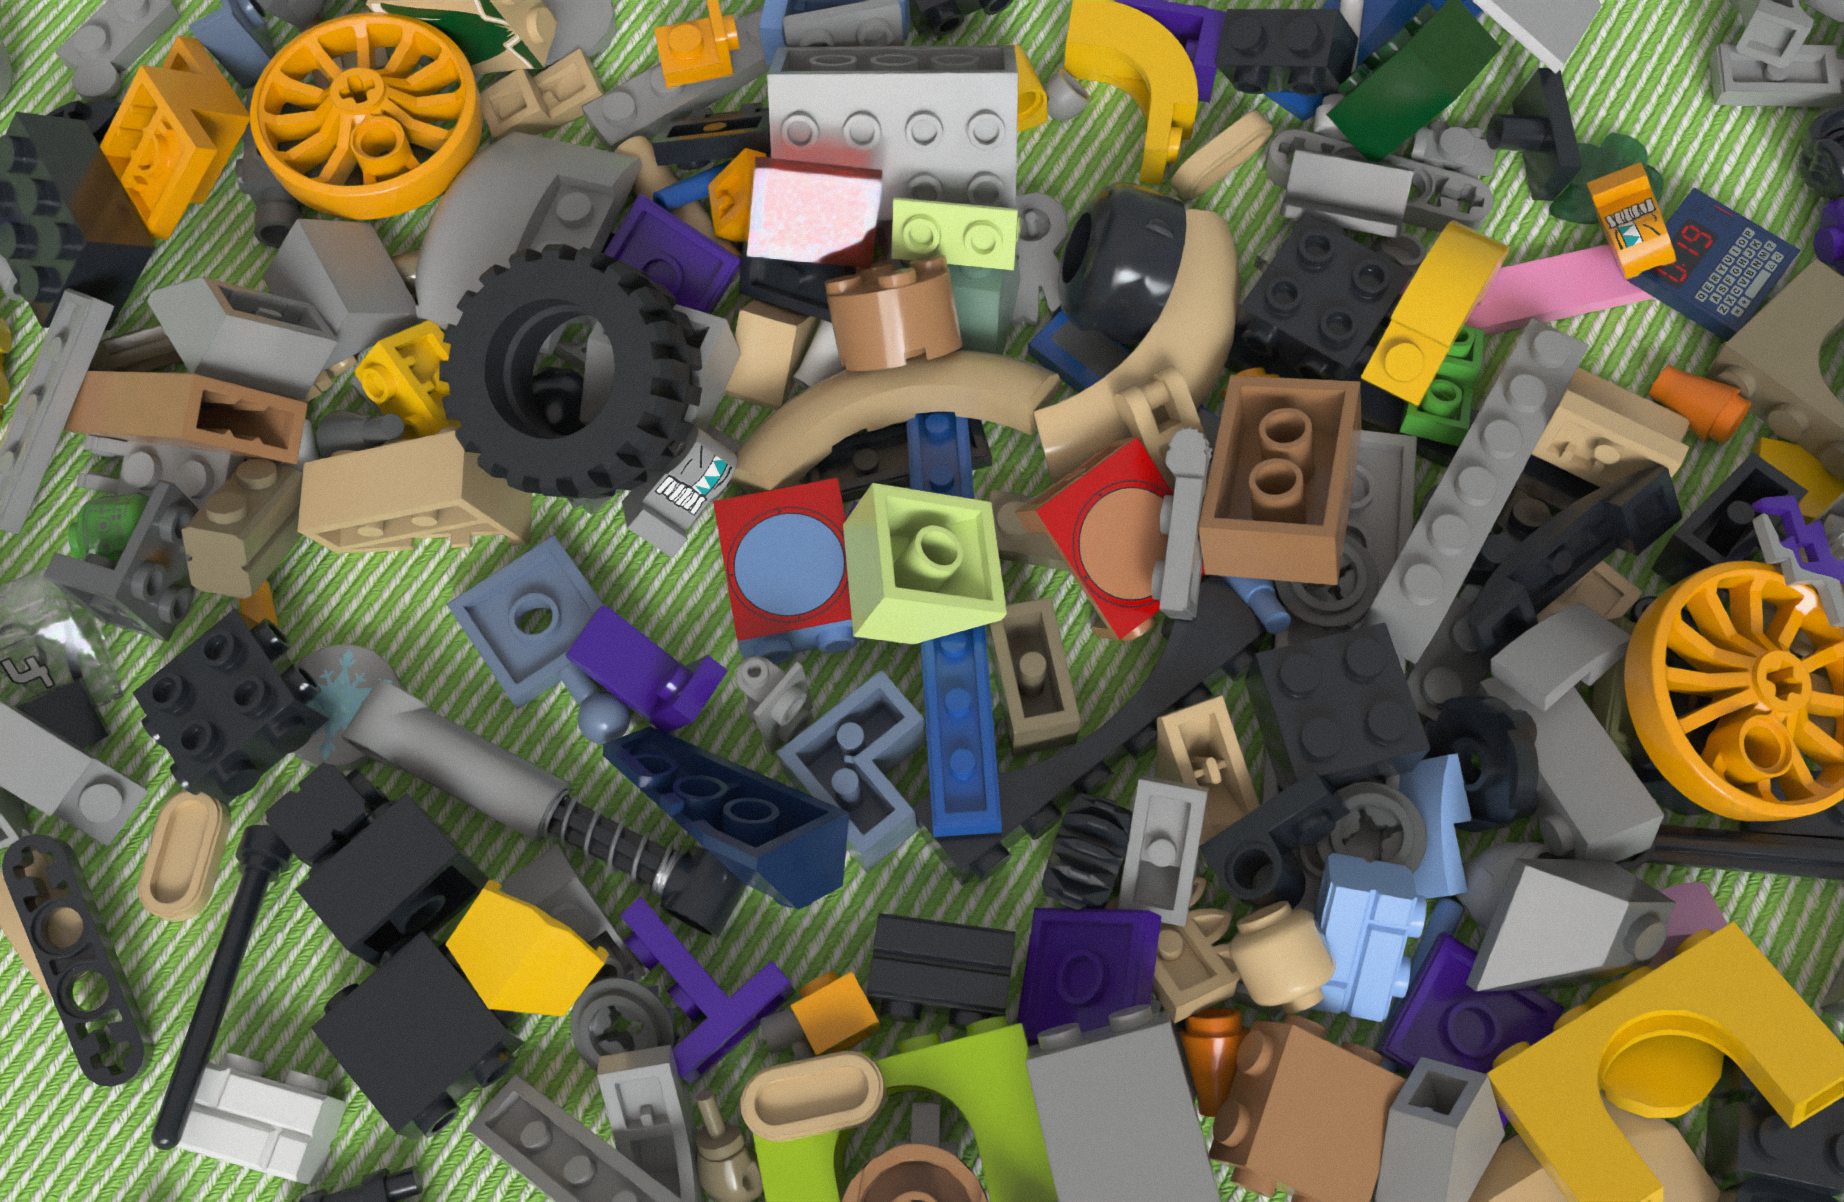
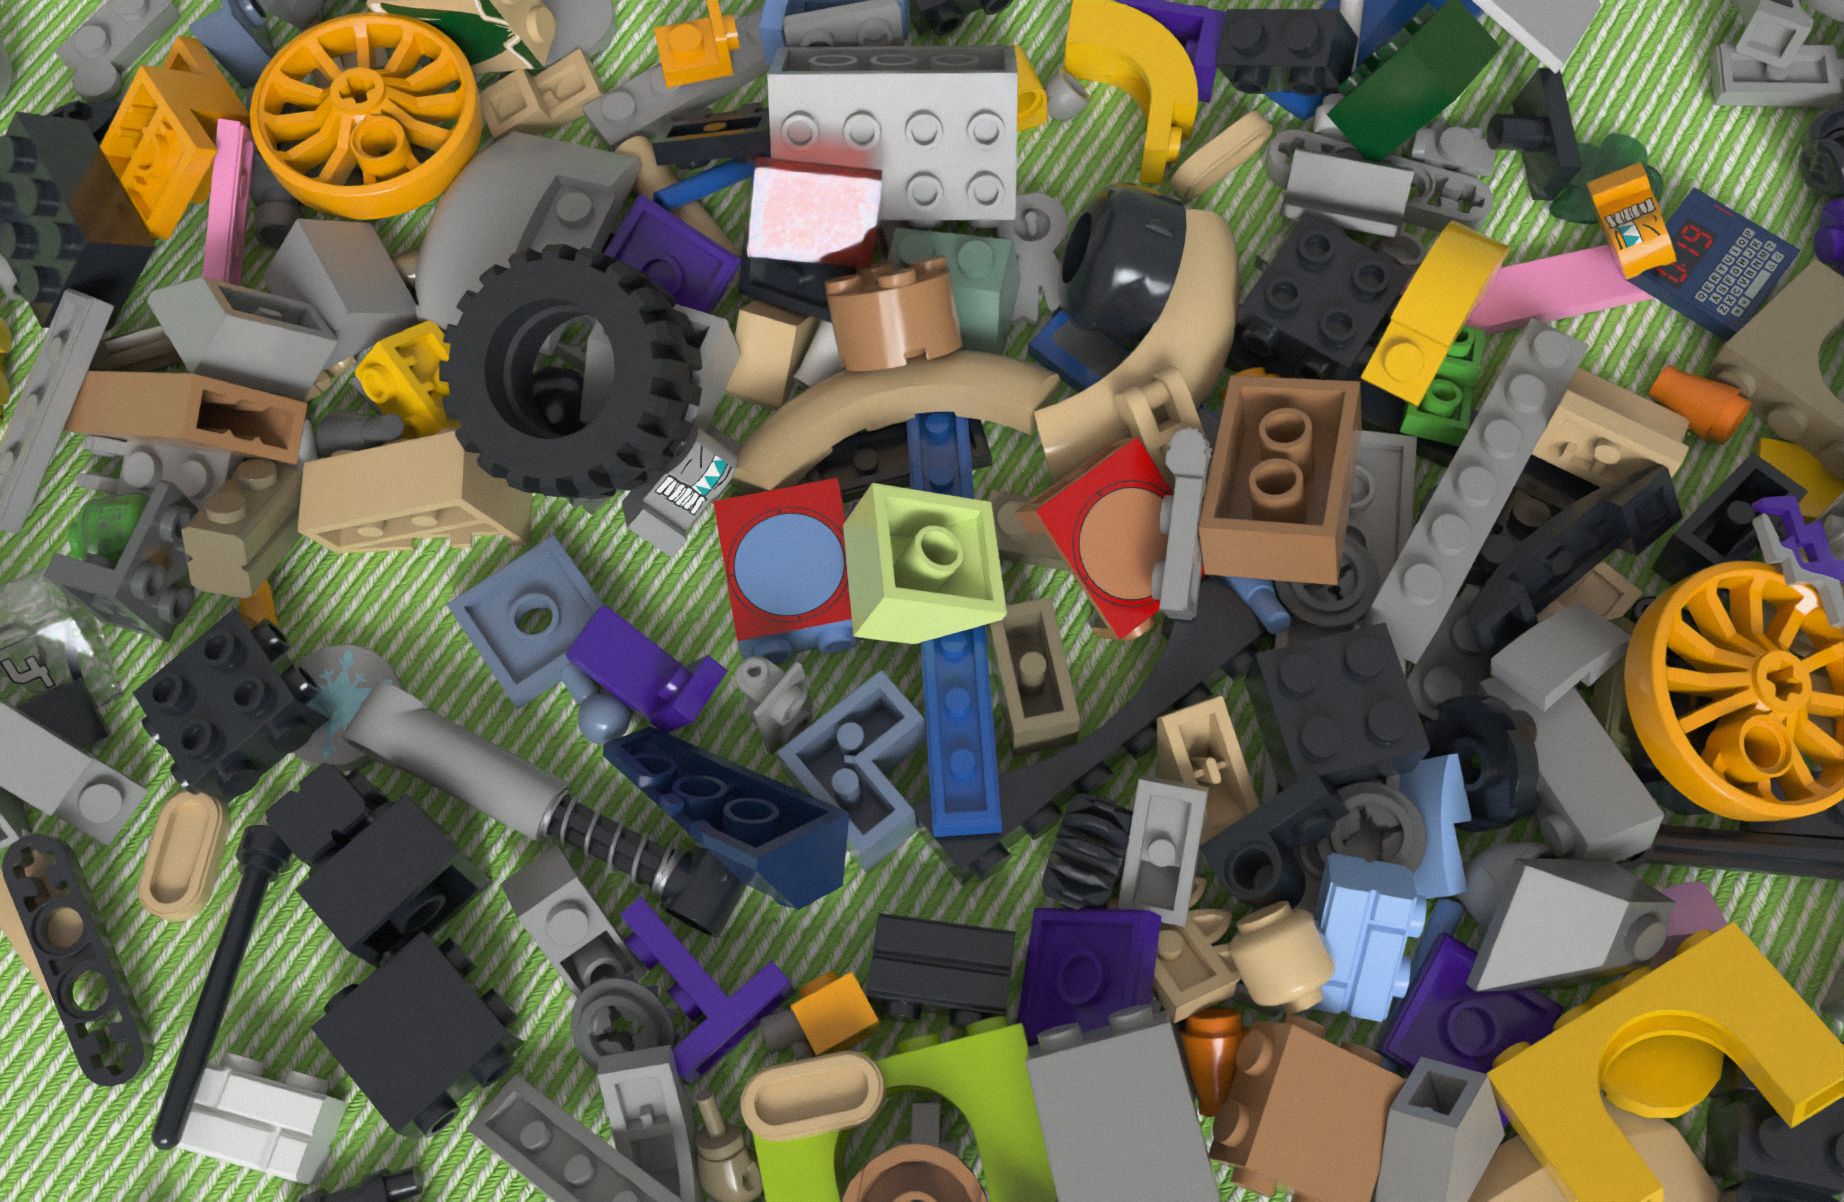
(229, 202): none -> bright pink tile
(522, 955): yellow slope -> none
(730, 195): light orange bracket -> none
(959, 231): yellowish green hinge -> none

